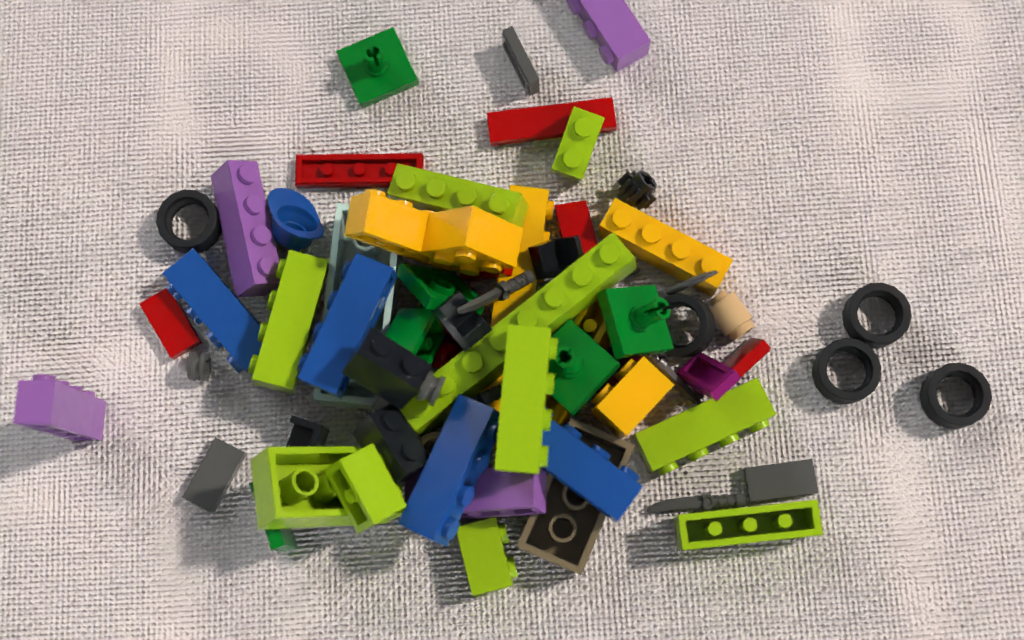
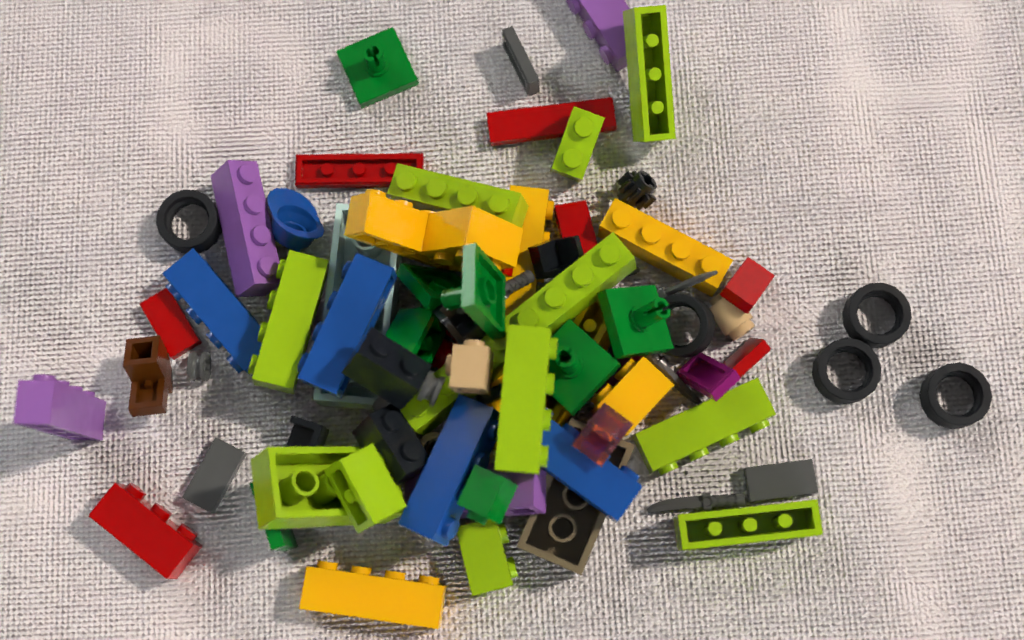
(146, 529): none -> red brick
(150, 375): none -> reddish brown brick
(373, 596): none -> yellow brick
(470, 368): none -> tan brick
(481, 292): none -> green tile
(486, 495): none -> green brick
(602, 434): none -> clear pink brick
(649, 73): none -> lime brick
(747, 285): none -> red tile

